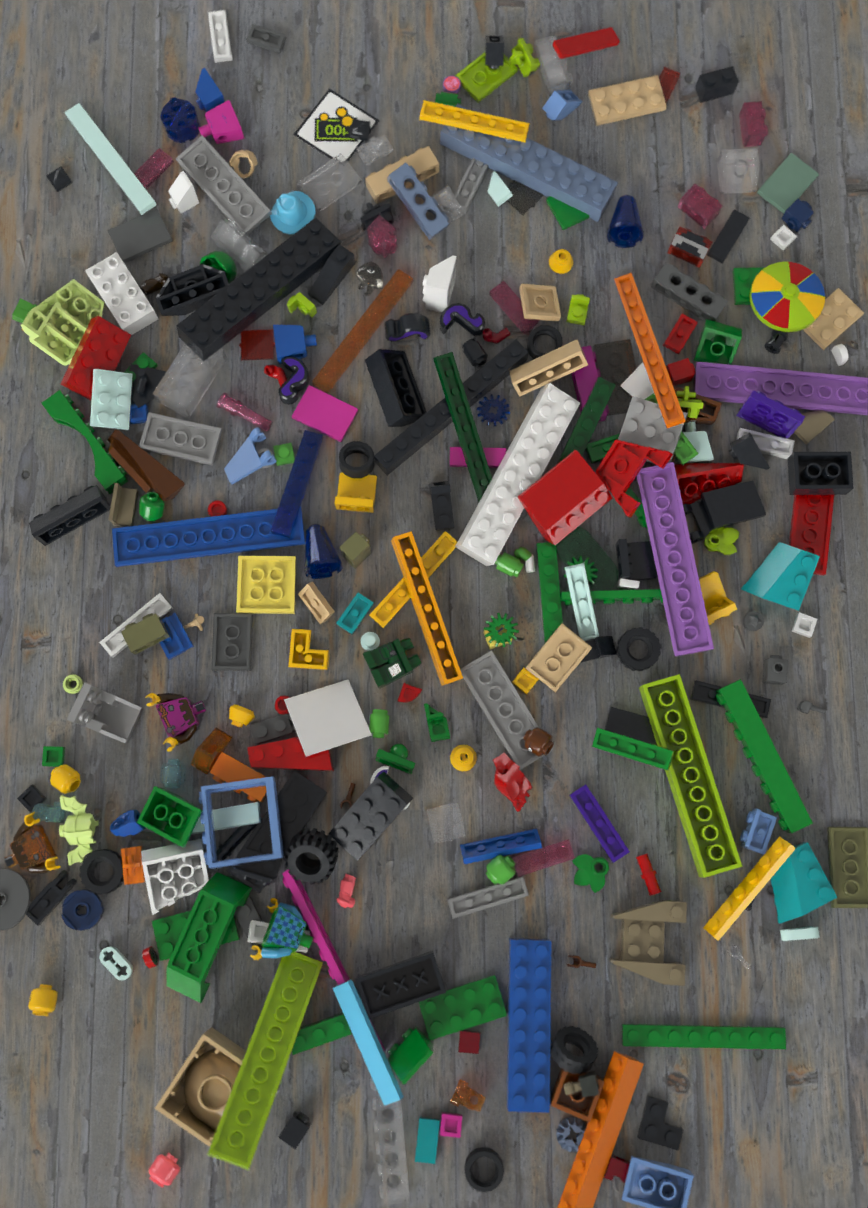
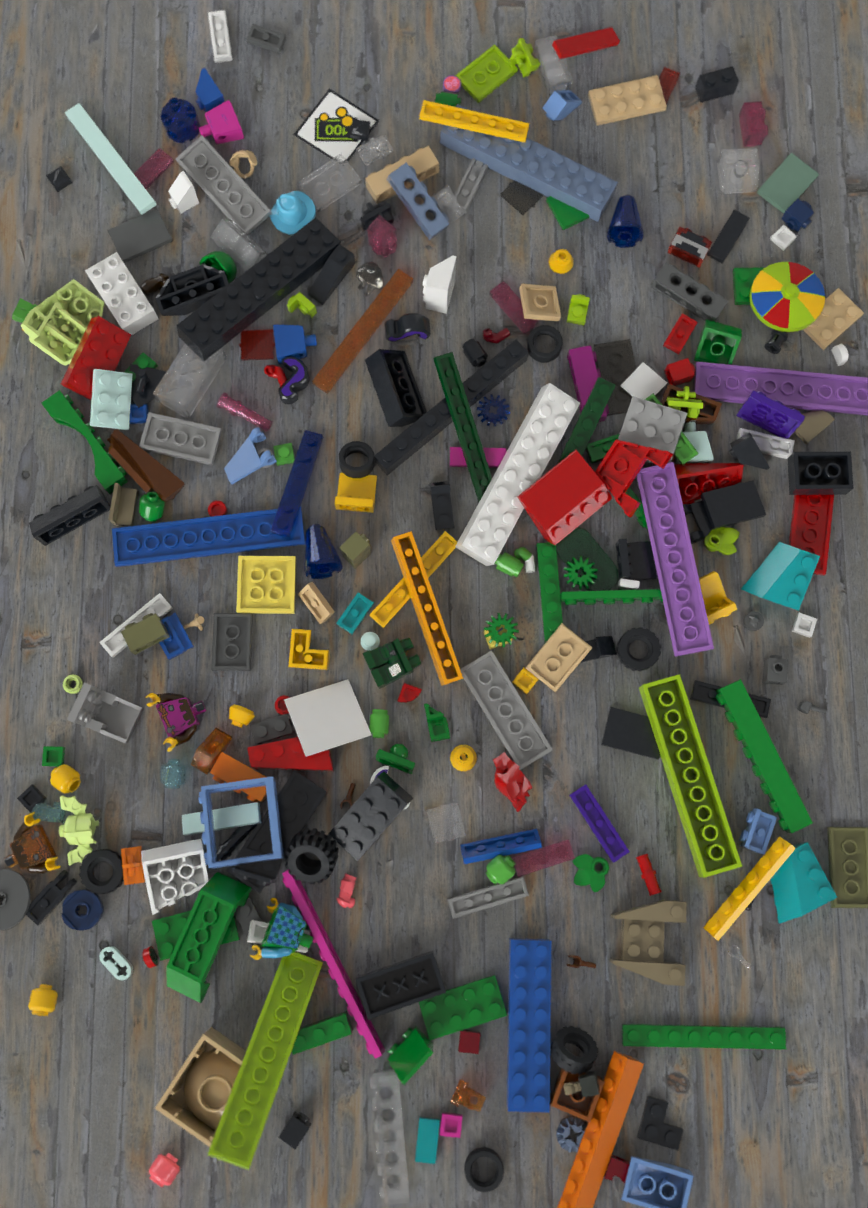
(127, 824): blue rock -> none
(169, 816): green slope -> none
(325, 413): dark pink tile -> none
(368, 1042): medium azure tile -> none
(462, 315): black animal -> none
(494, 51): black slope -> none
(498, 190): light aqua tile -> none
(538, 741): reddish brown head -> none
(548, 368): tan brick -> none
(582, 601): light aqua tile -> none
(633, 748): green plate -> none
(649, 351): orange plate -> none
(700, 206): clear pink brick -> none
(799, 933): light aqua beam -> none

